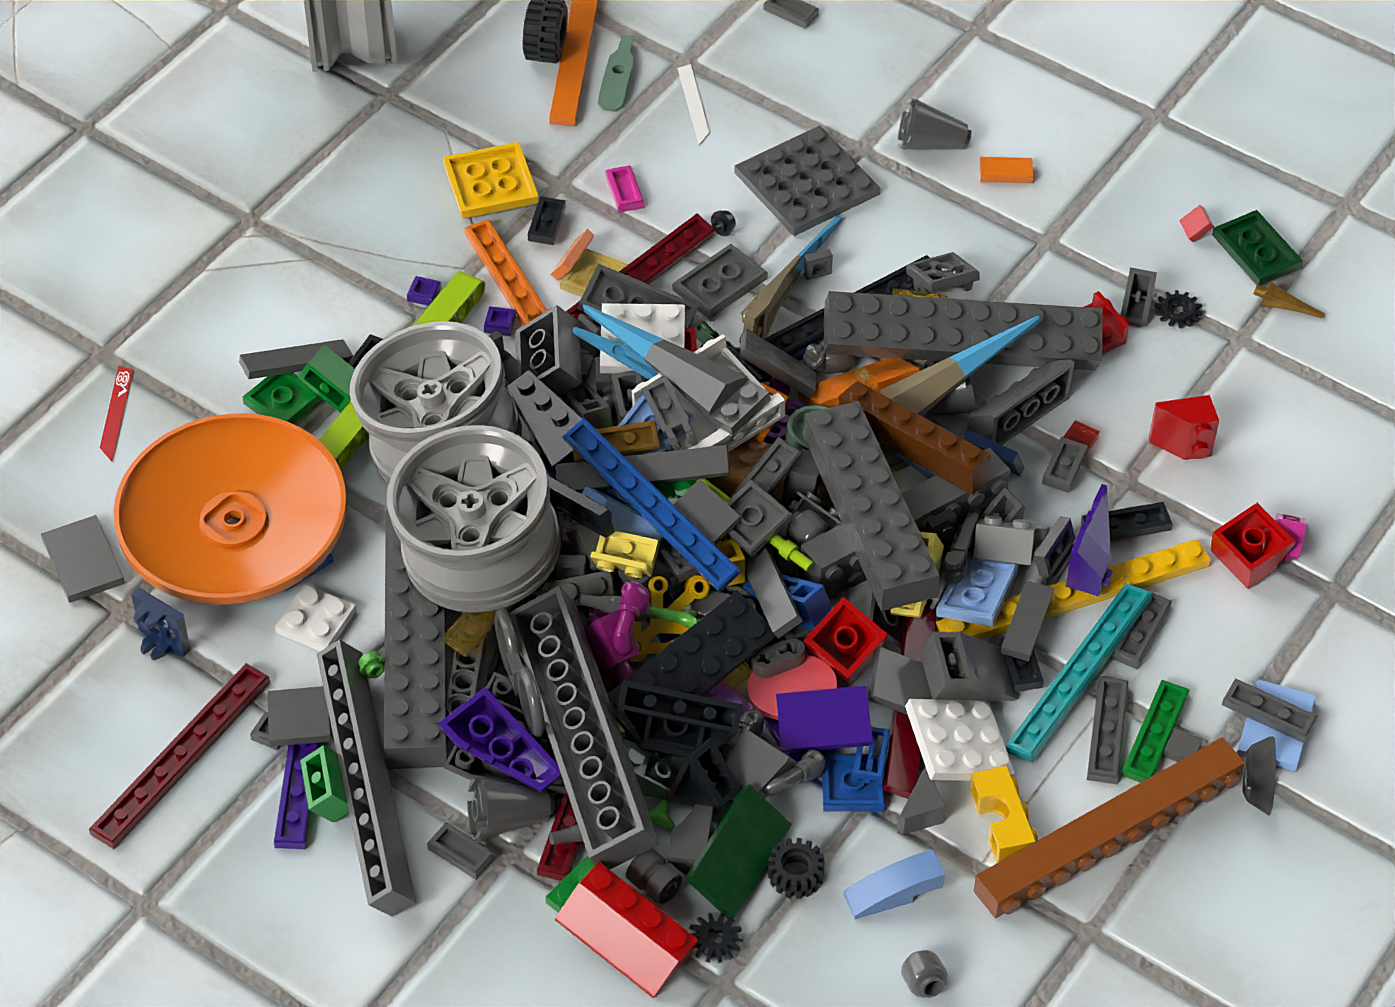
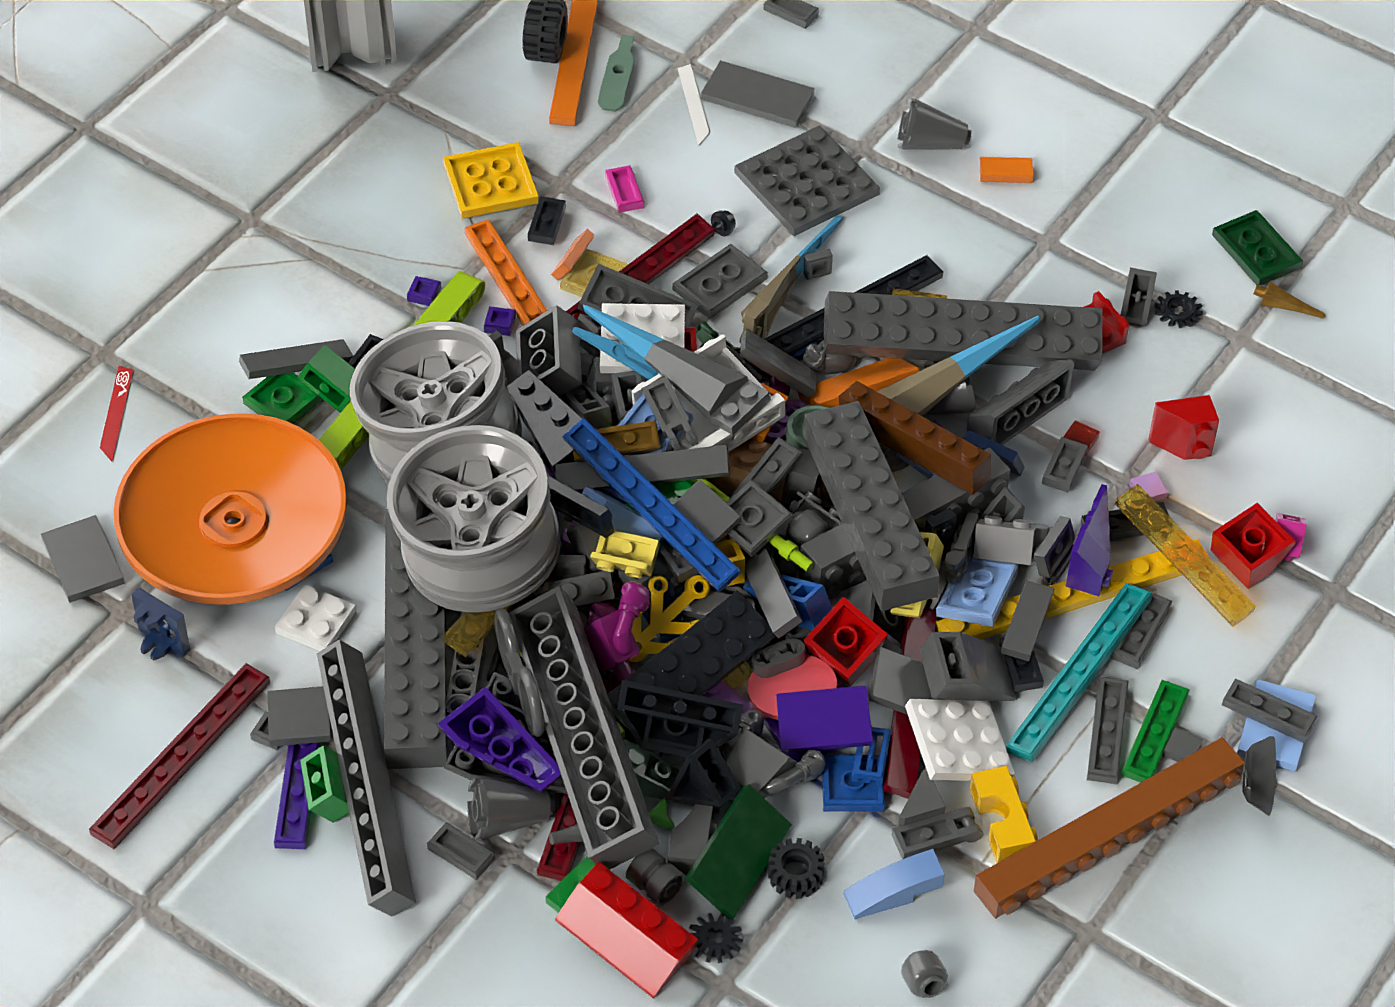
(372, 664): bright green plate -> none
(611, 604): piece -> none
(757, 93): none -> dark grey tile
(867, 379): clear yellow tile -> none
(924, 269): dark grey piece -> none
(937, 832): none -> dark grey plate
(1152, 485): none -> lavender tile
(1185, 555): none -> clear yellow plate
(1196, 223): tile -> none

